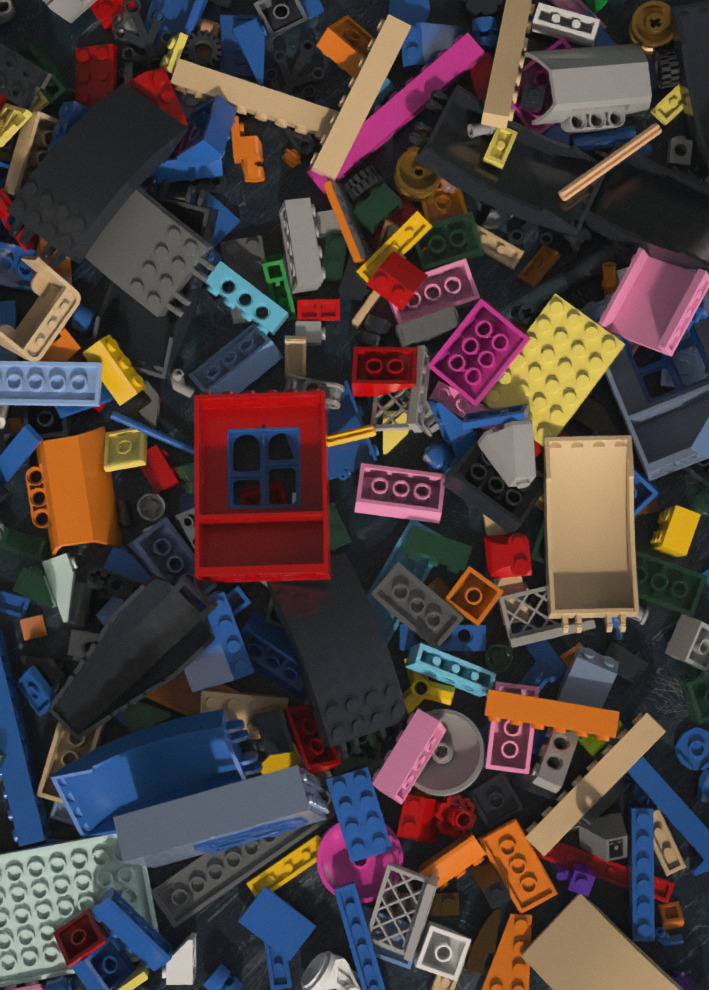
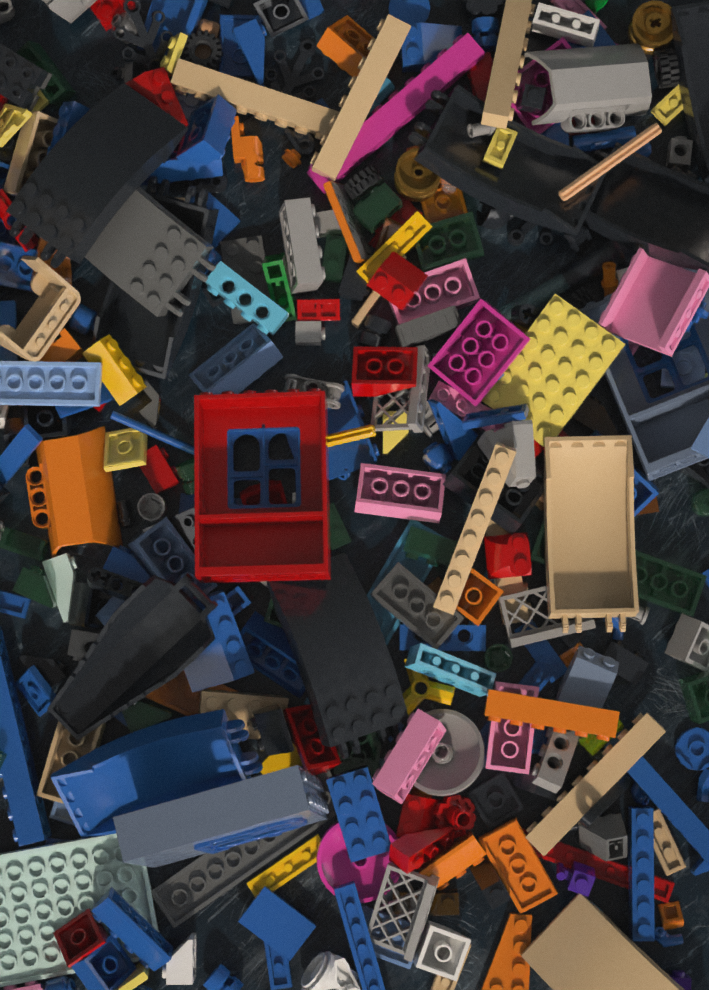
(33, 627): orange slope -> none
(95, 73): red plate -> none
(178, 383): light grey arm -> none
(295, 355): tan tile -> none
(417, 848): none -> red slope
(475, 528): none -> tan brick
(483, 942): dark brown slope -> none
(499, 248): tan tile -> none
(538, 266): dark orange plate -> none
(674, 531): yellow brick -> none

